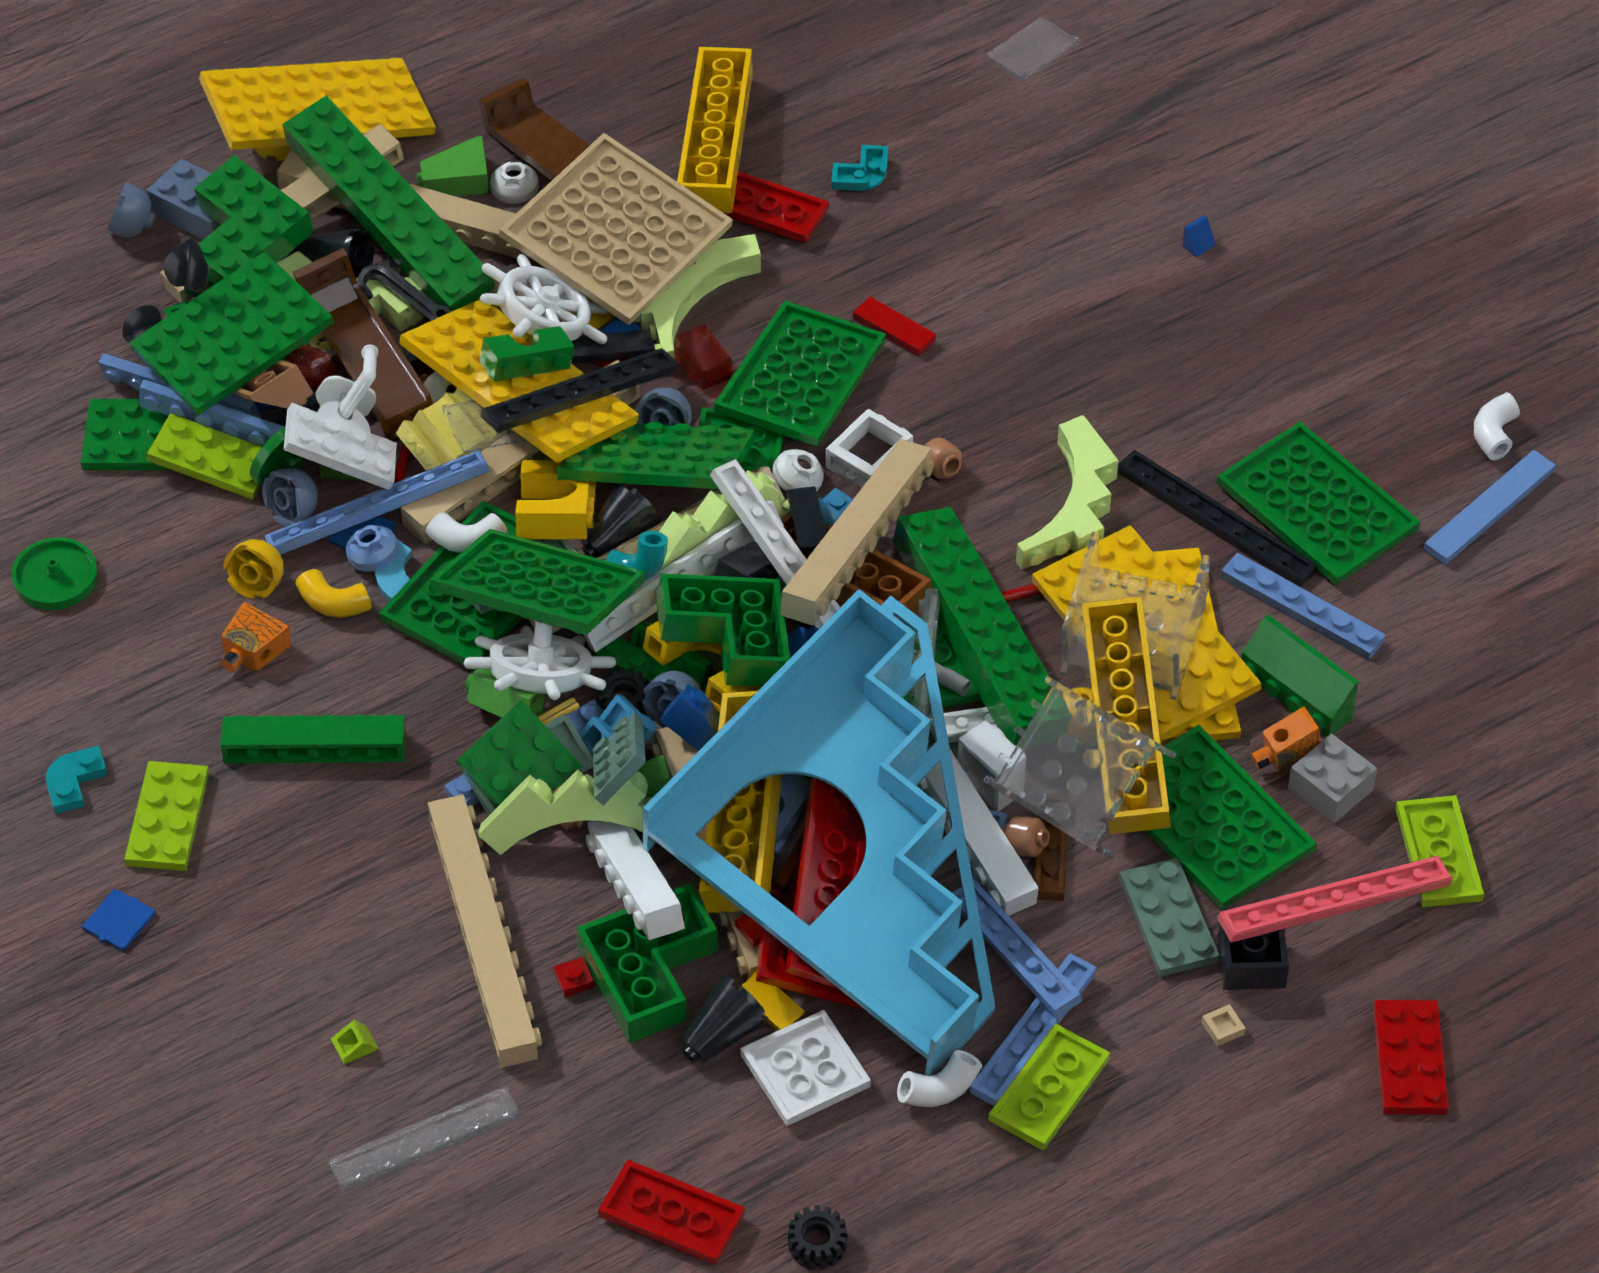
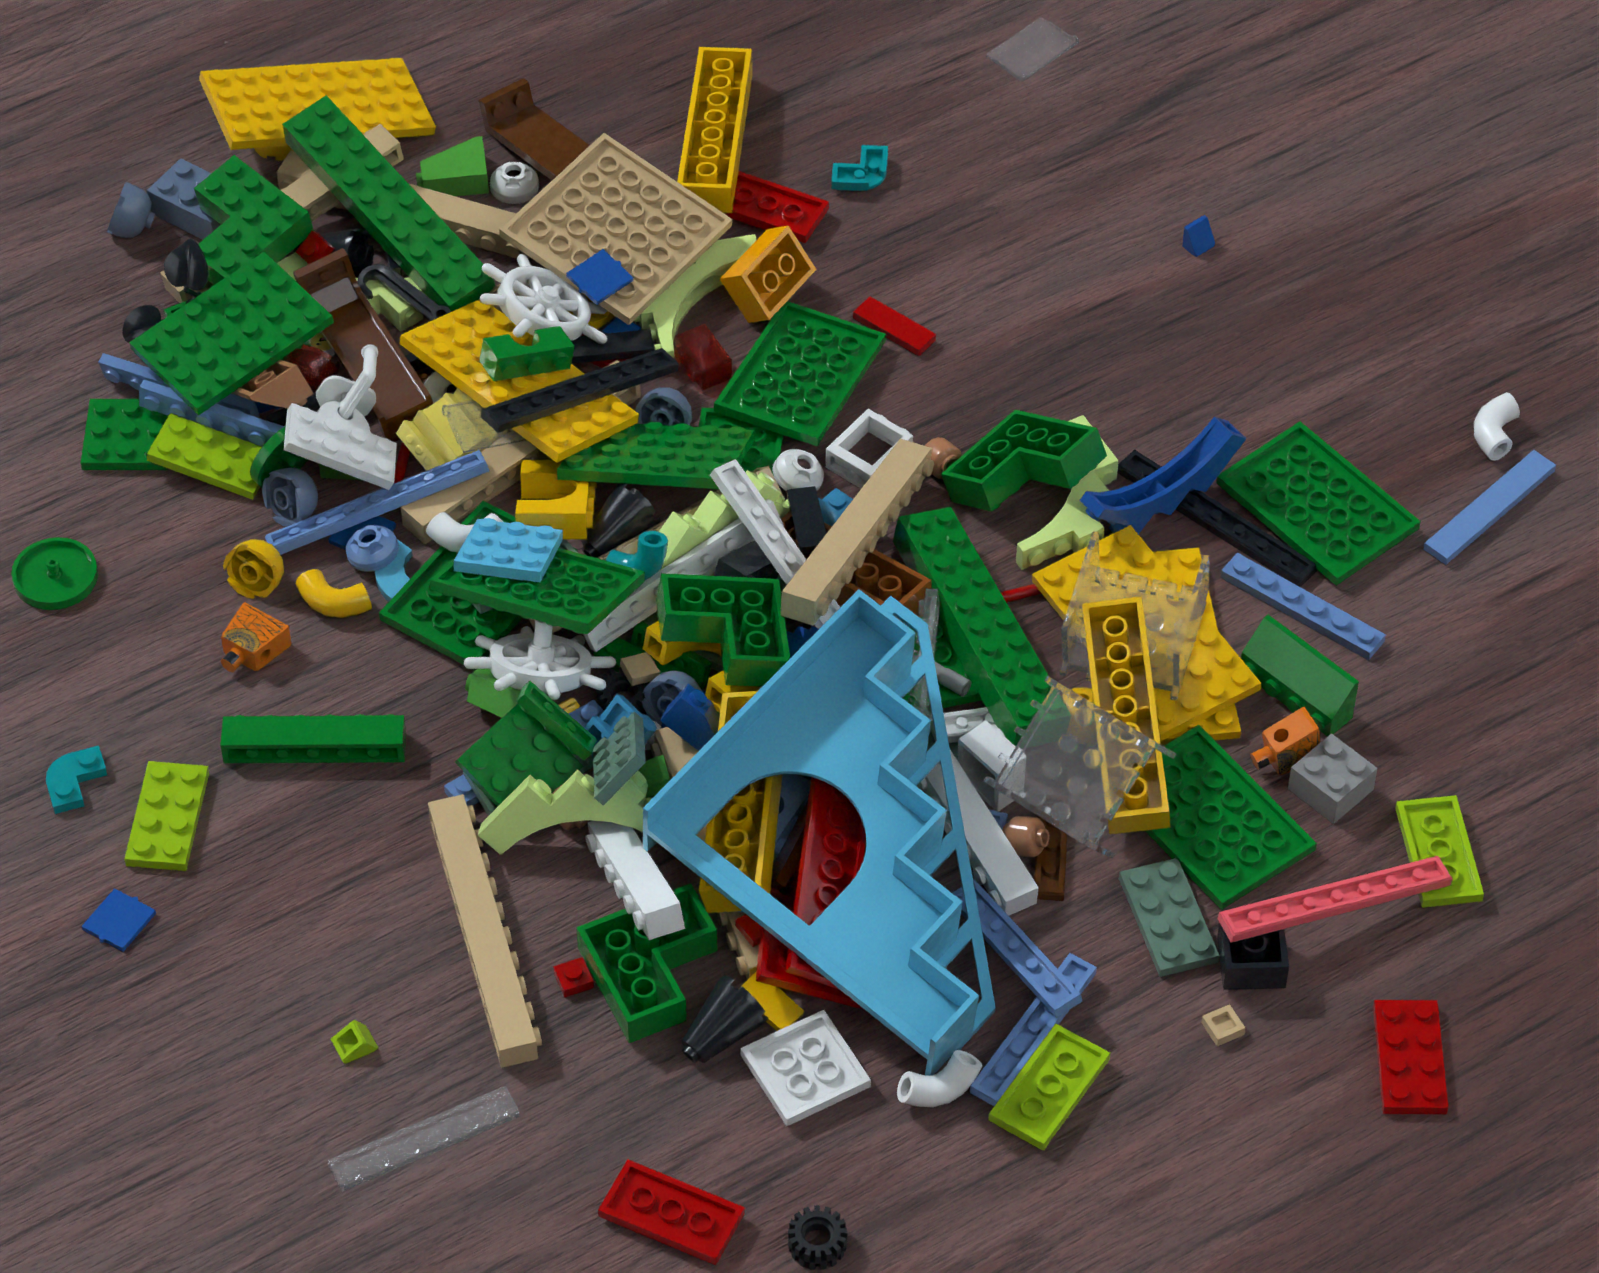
(314, 248): none -> red plate
(508, 550): none -> medium azure plate
(556, 720): none -> green plate
(599, 276): none -> blue piece
(639, 668): none -> tan tile
(768, 274): none -> light orange brick
(1020, 450): none -> green brick
(1166, 487): none -> blue arch

